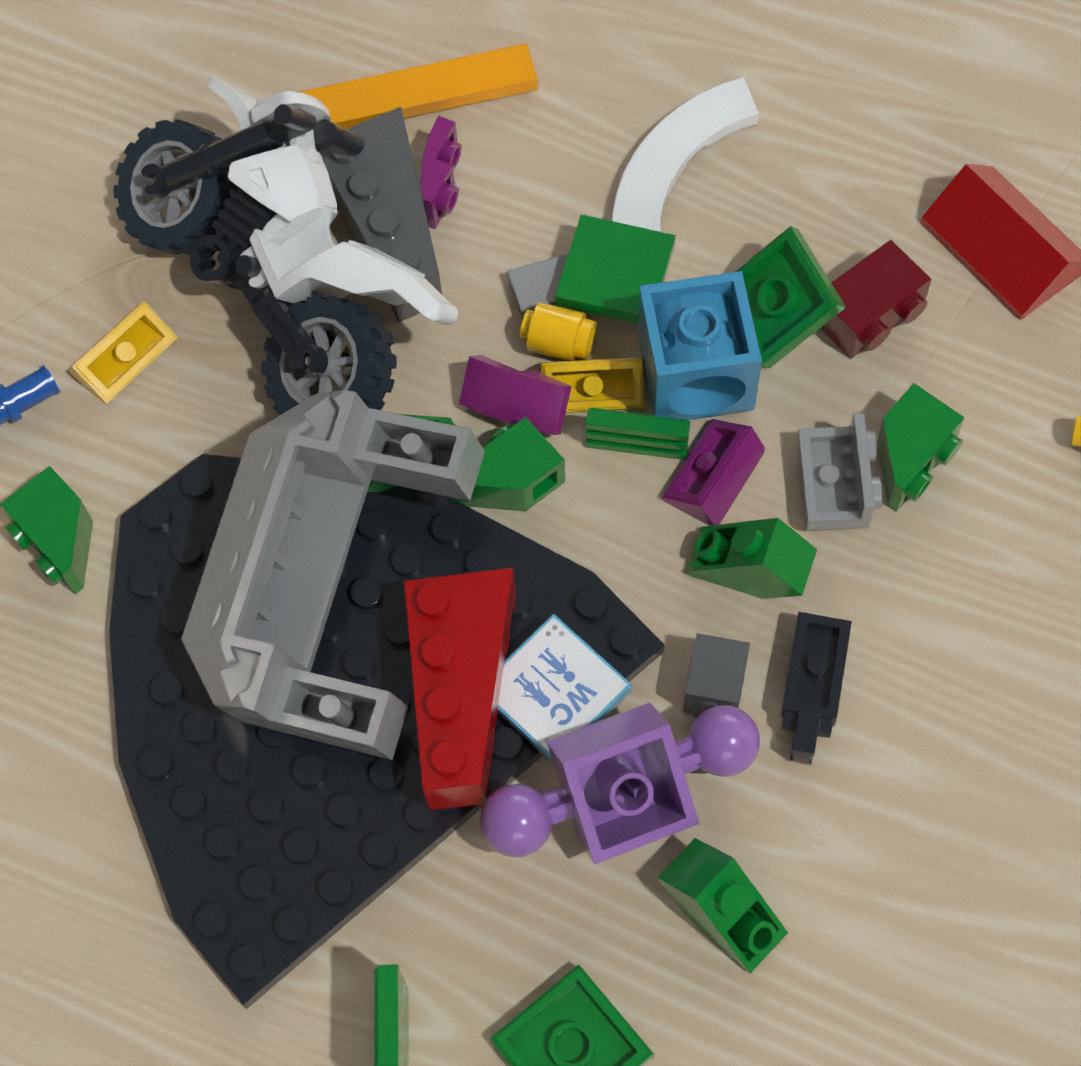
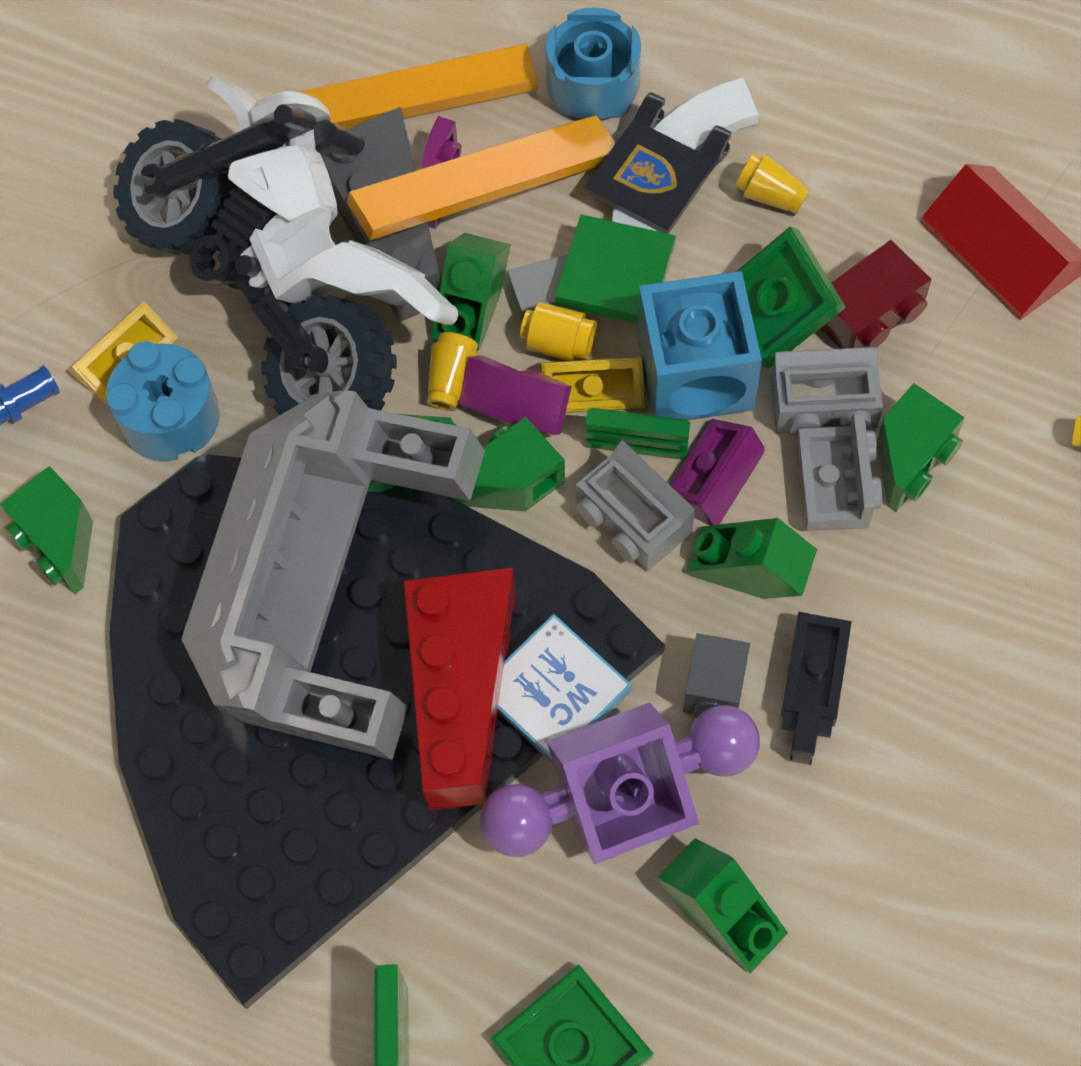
(163, 401): none -> dark azure brick
(448, 369): none -> yellow cone
(473, 284): none -> green slope
(480, 177): none -> light orange tile
(593, 64): none -> dark azure brick
(634, 507): none -> light grey window
(653, 173): none -> black flag
(771, 184): none -> yellow cone
(825, 388): none -> light grey window

